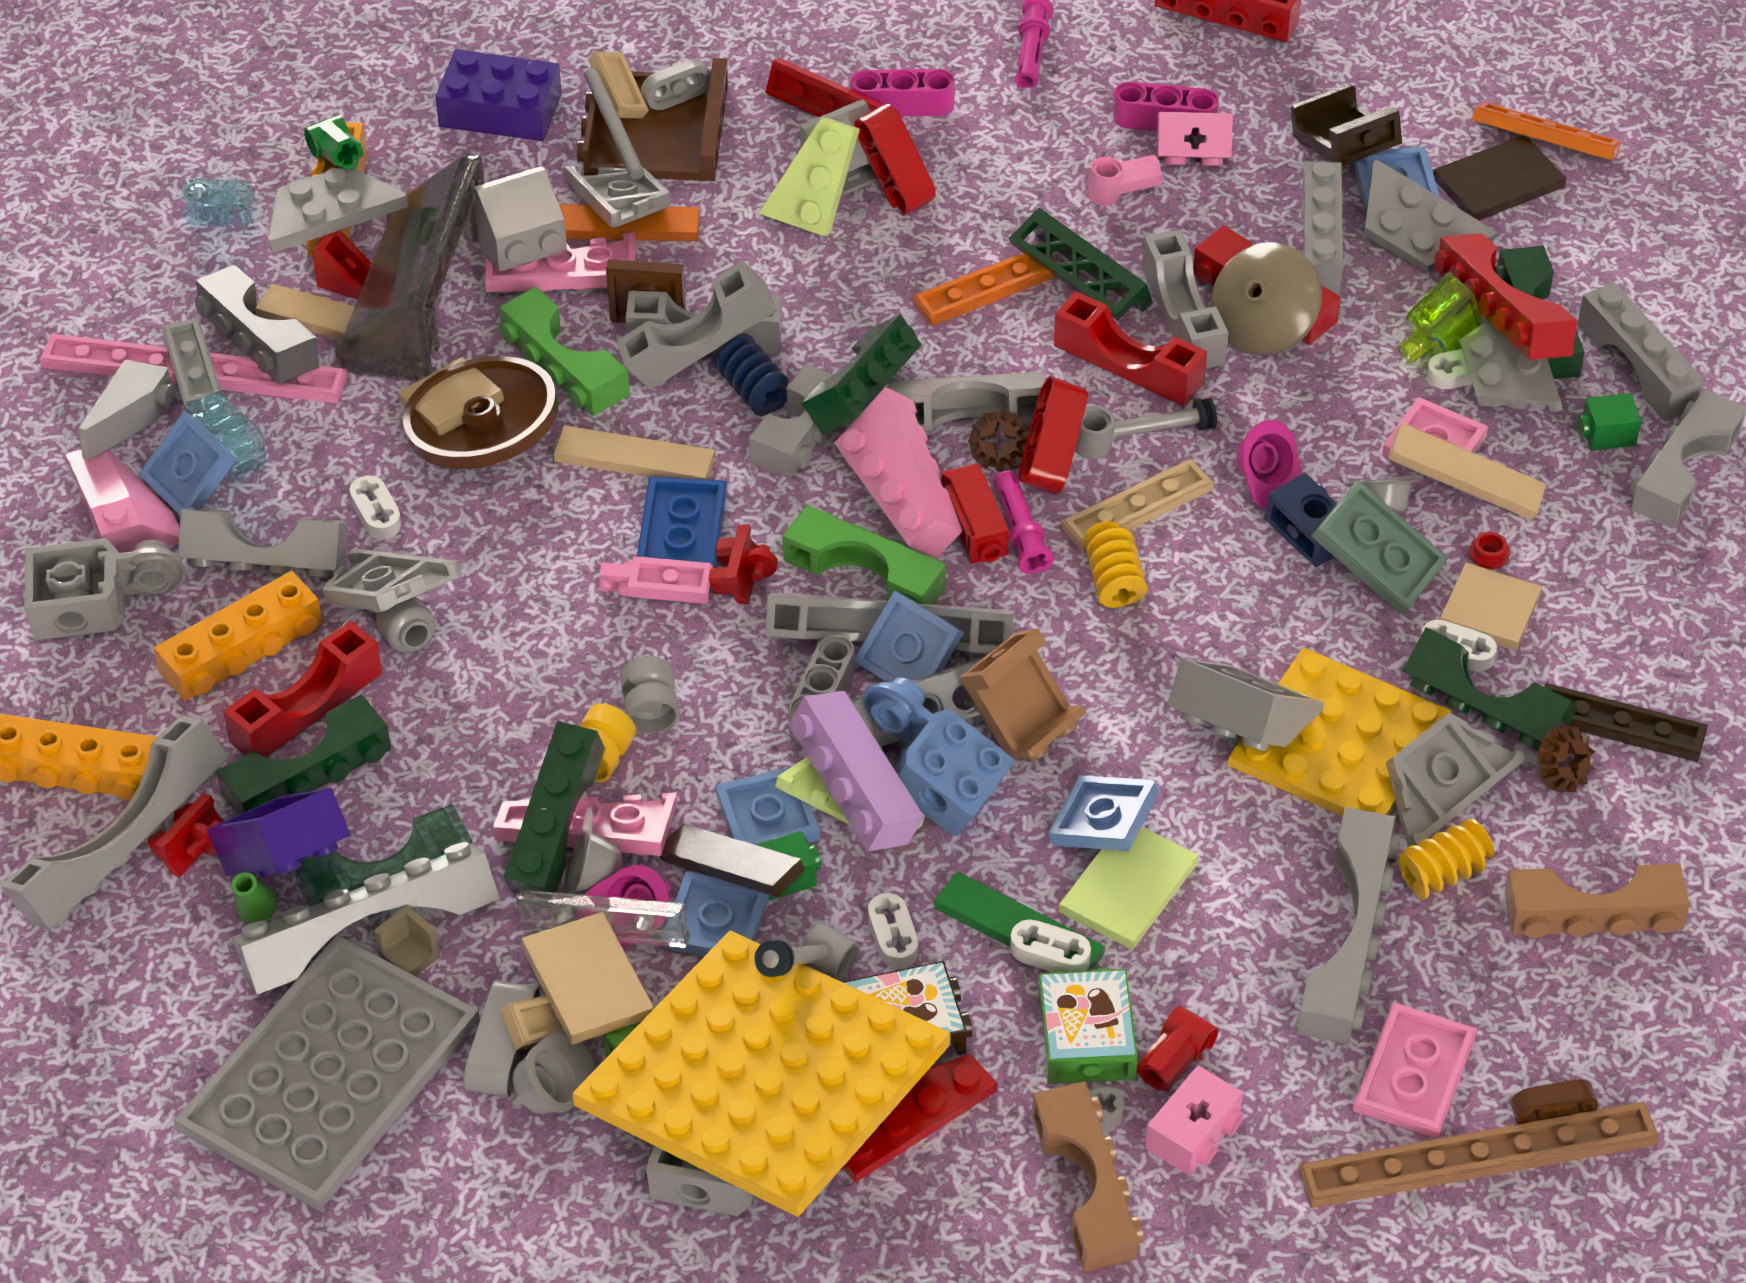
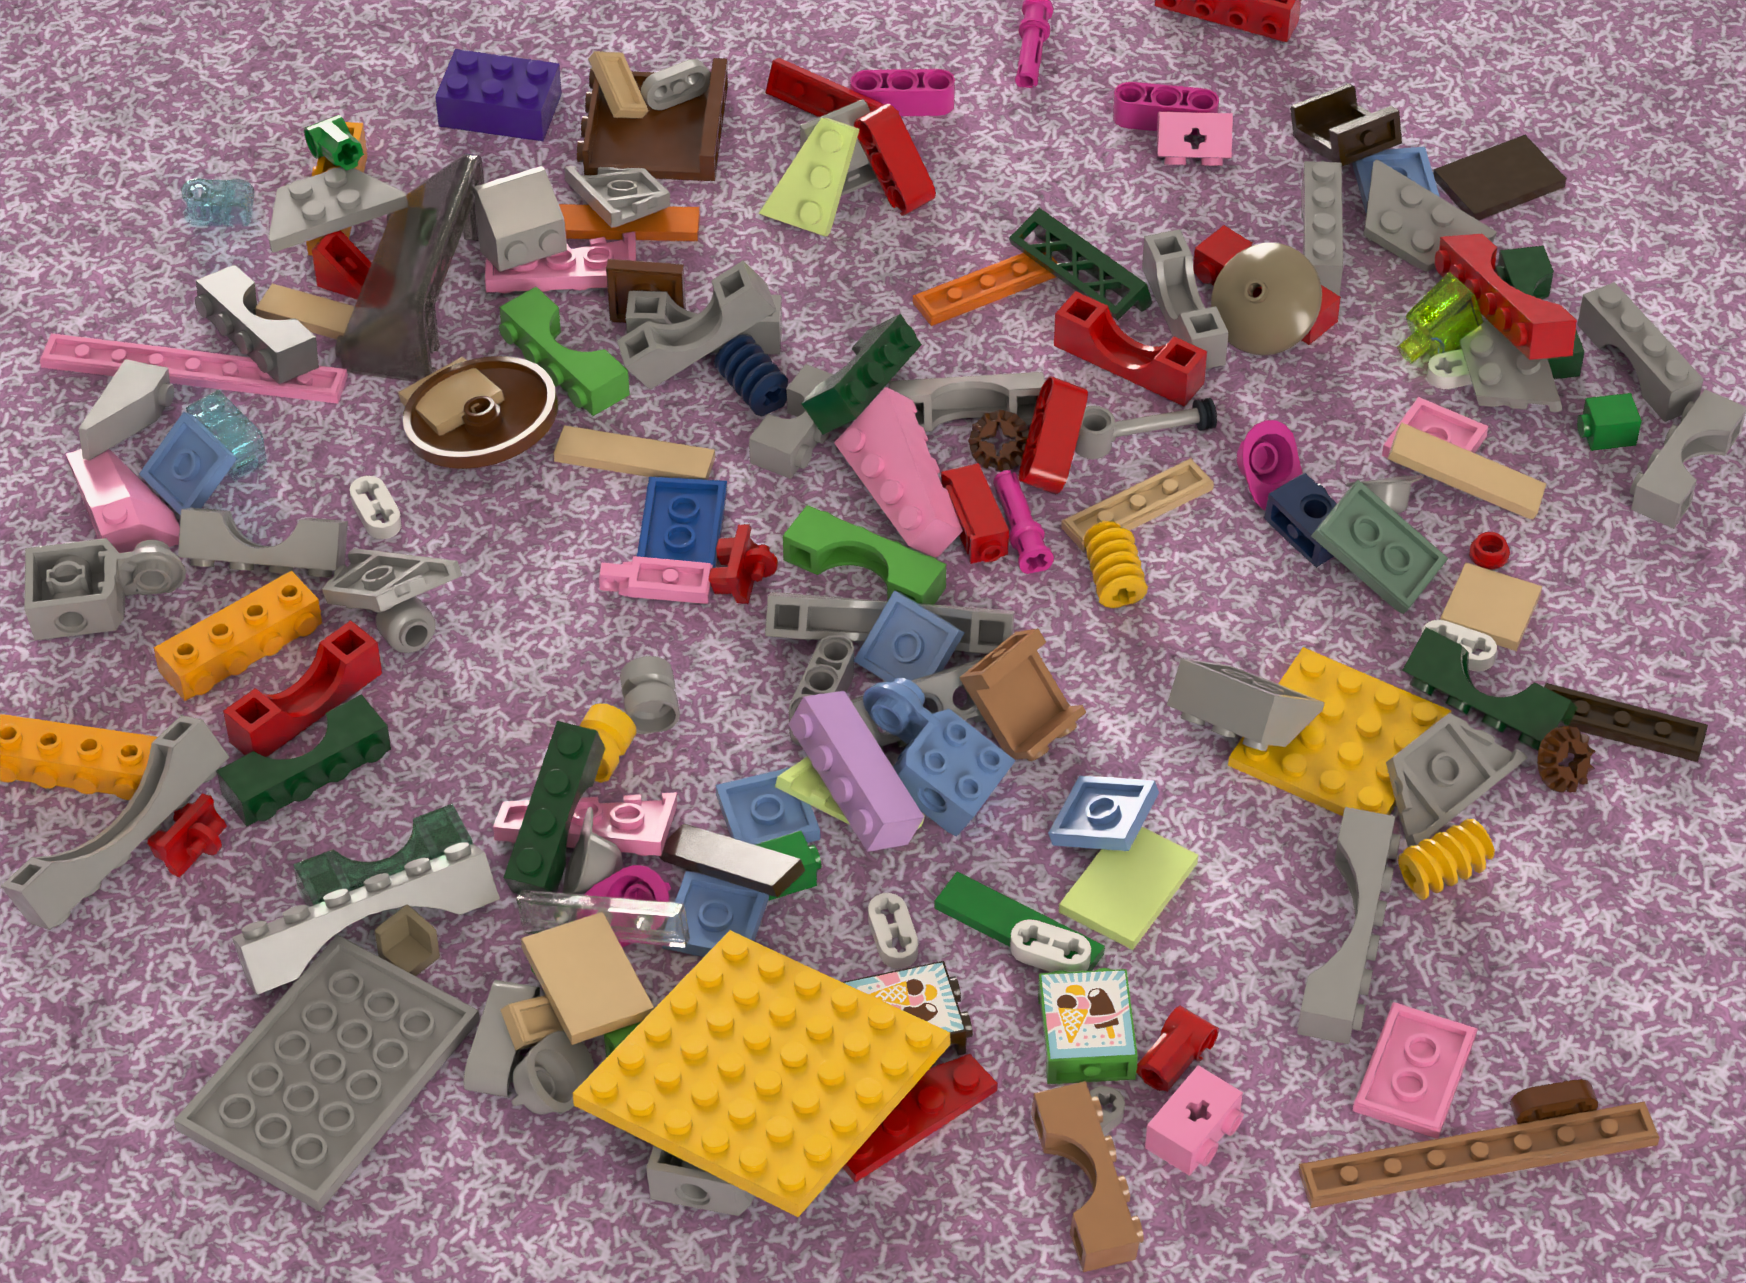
(190, 360): light grey tile -> none
(253, 898): bright green cone -> none
(280, 834): dark purple piece -> none
(614, 123): light grey bar -> none
(821, 949): light grey piece -> none
(1112, 178): bright pink piece -> none
(1545, 905): medium nougat arch -> none
(1547, 130): orange tile -> none

